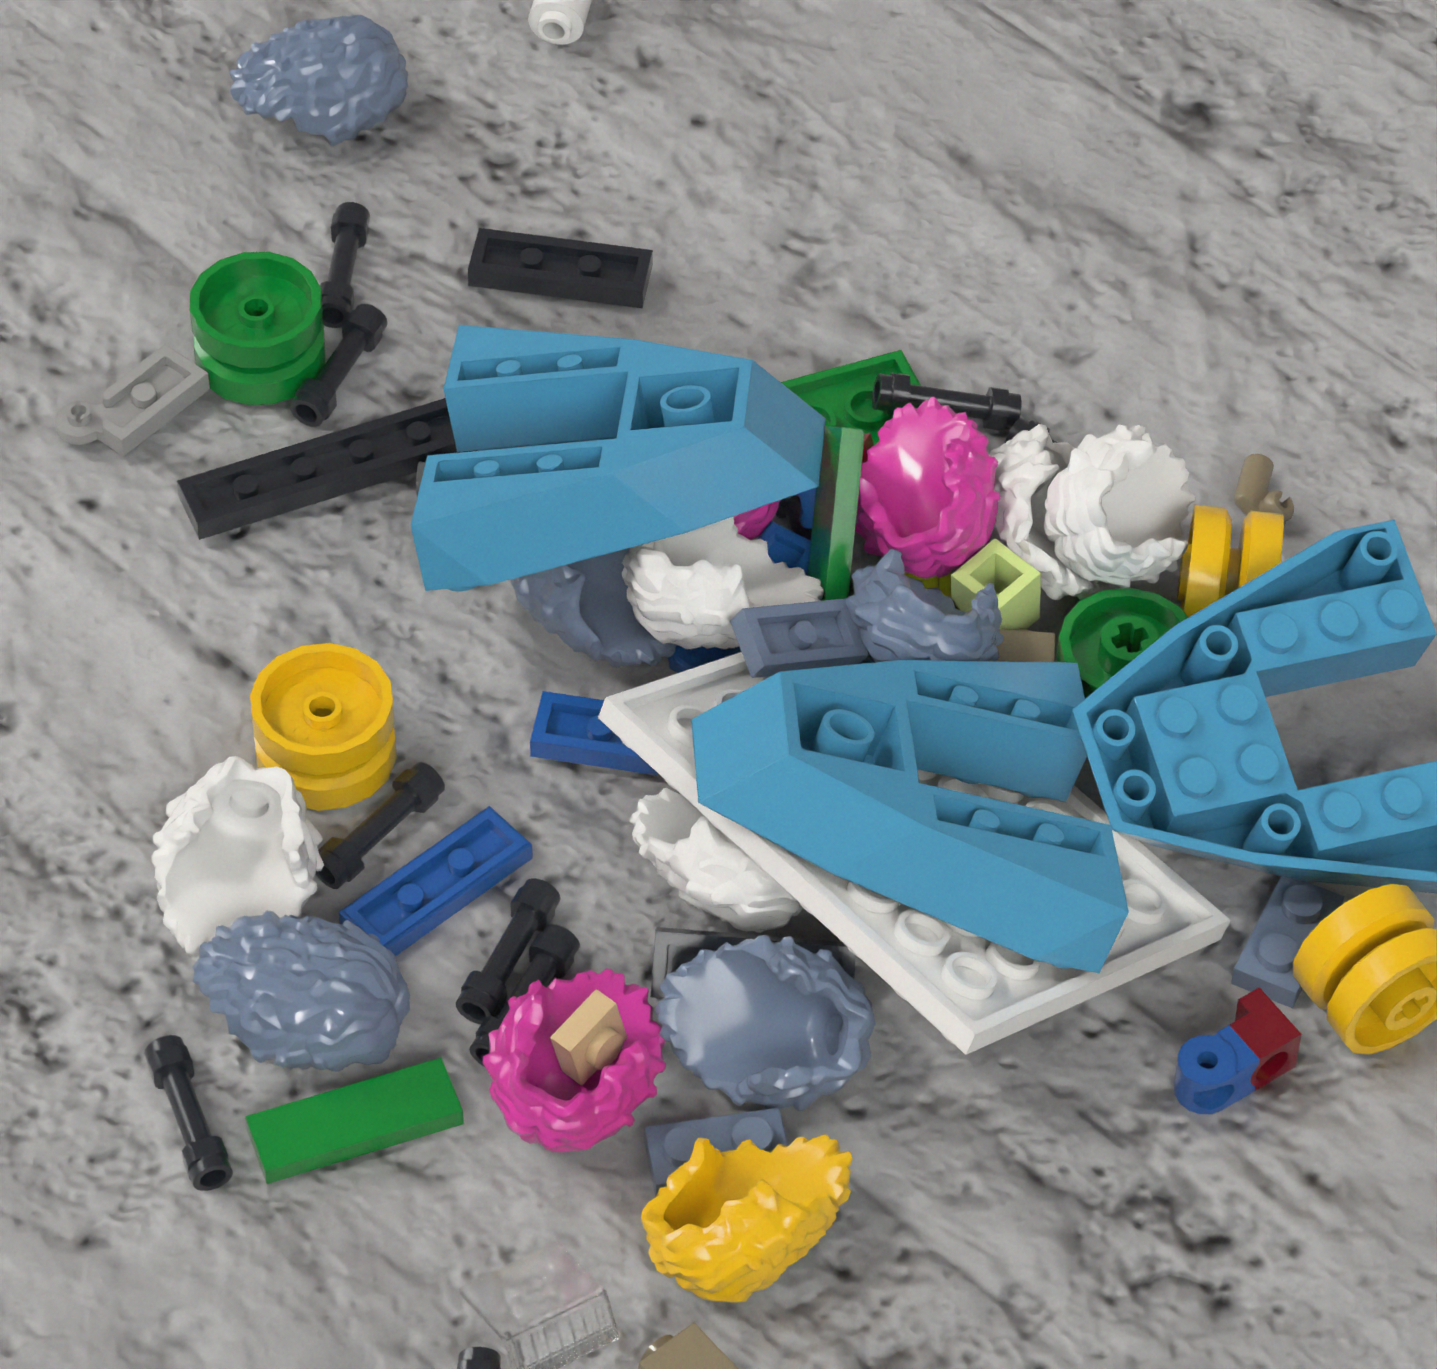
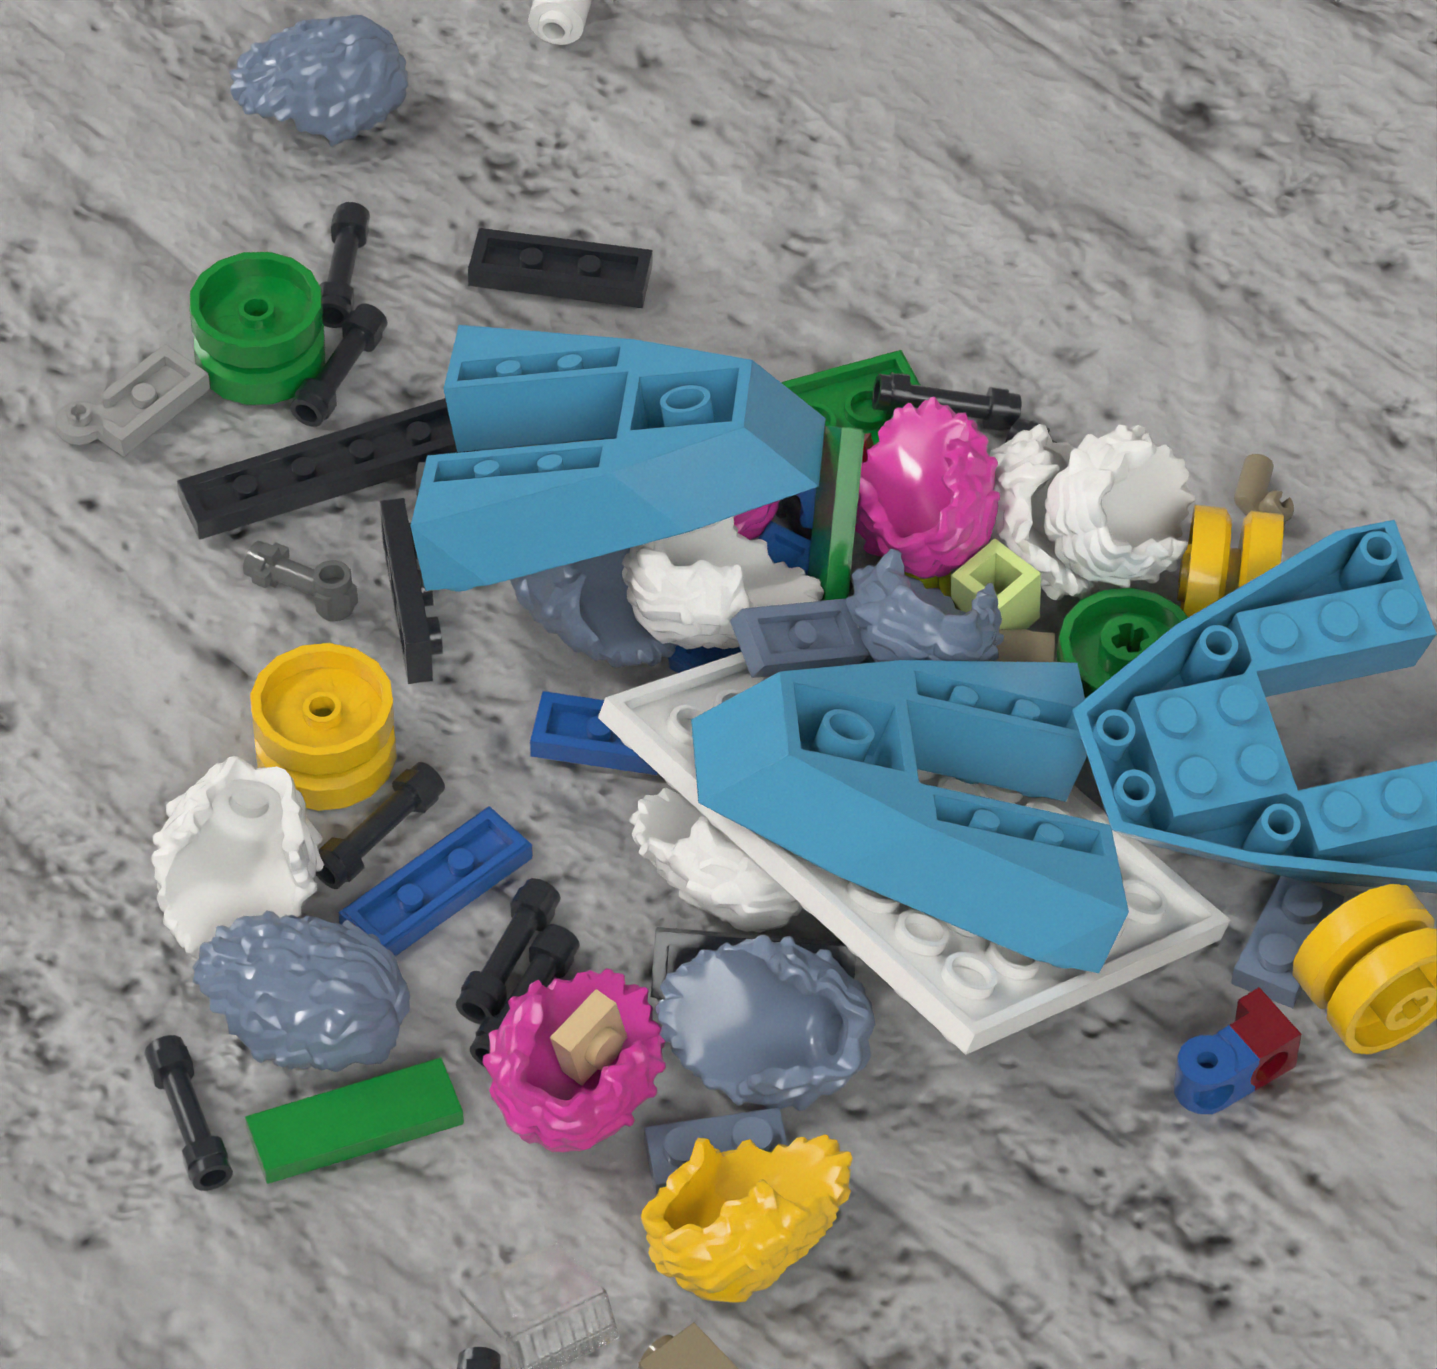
(328, 582): none -> dark grey bar
(418, 634): none -> black plate

